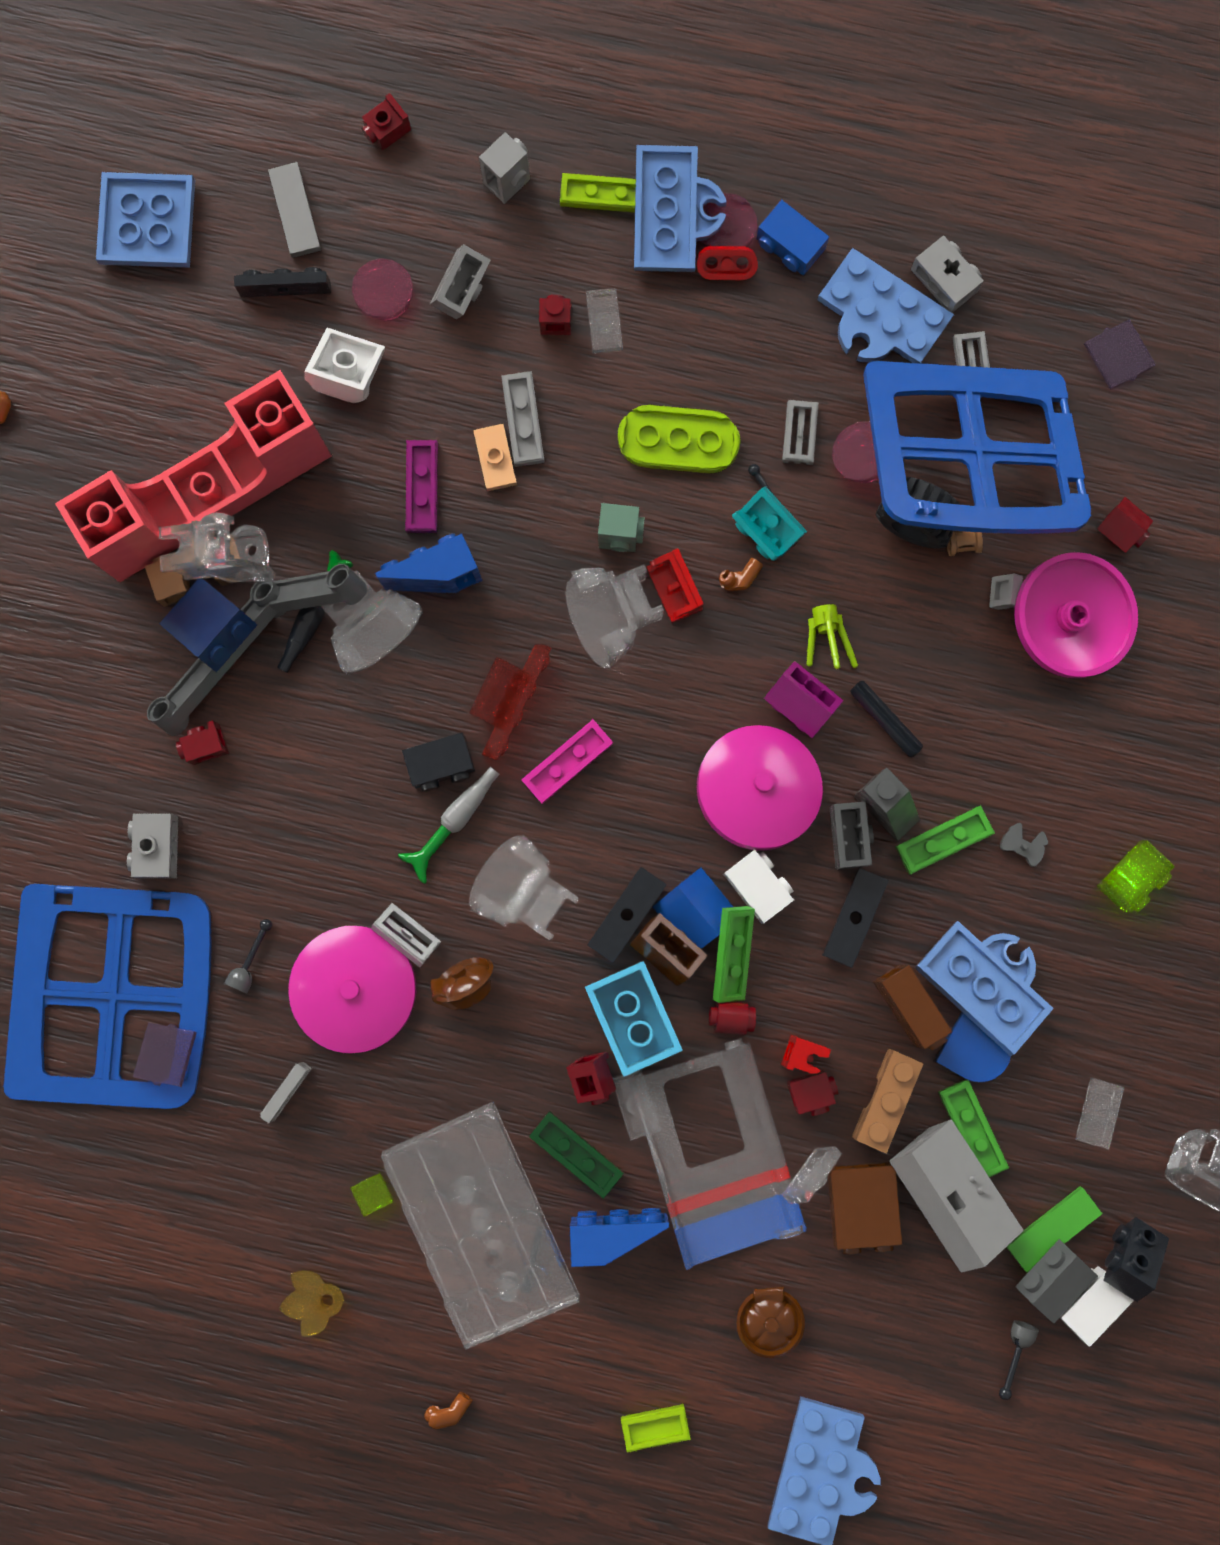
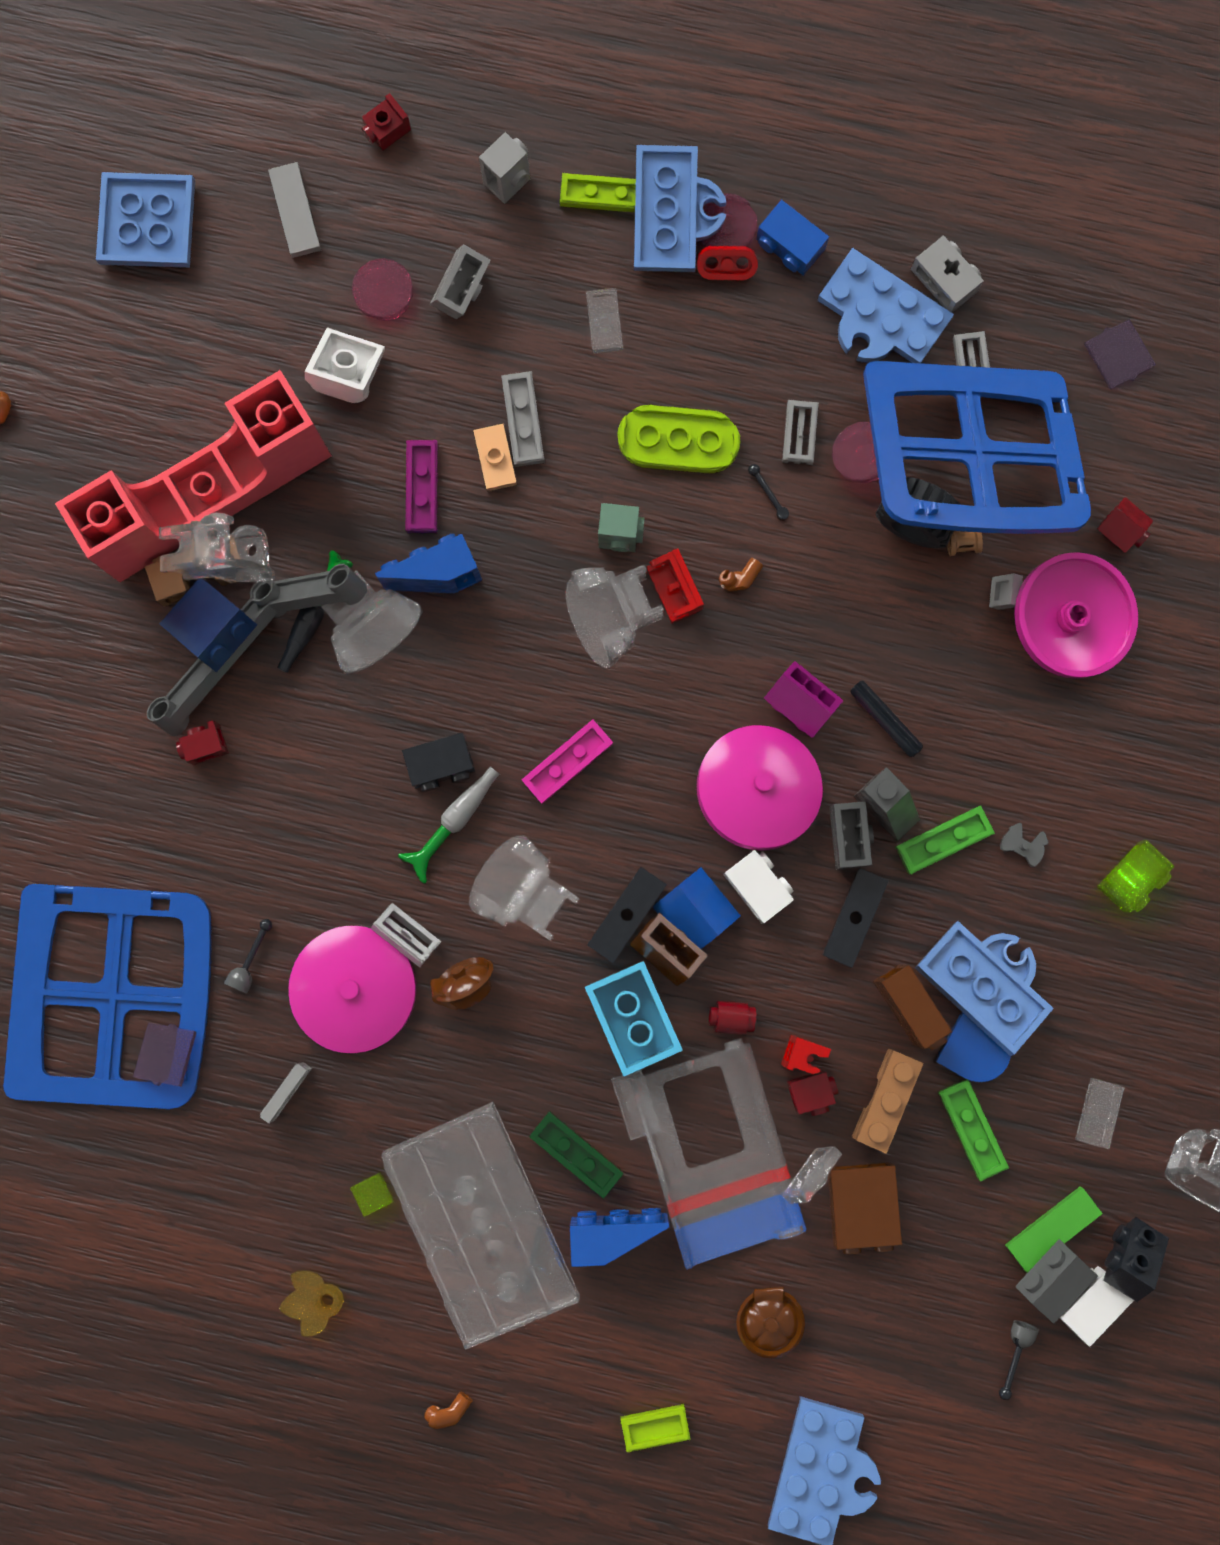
(153, 846): light grey brick -> none
(282, 283): black tile -> none
(505, 695): clear red bracket -> none
(555, 310): dark red brick -> none
(591, 1078): dark red brick -> none
(733, 954): bright green tile -> none
(769, 525): teal bracket -> none
(827, 622): lime plant -> none
(956, 1196): light grey brick -> none

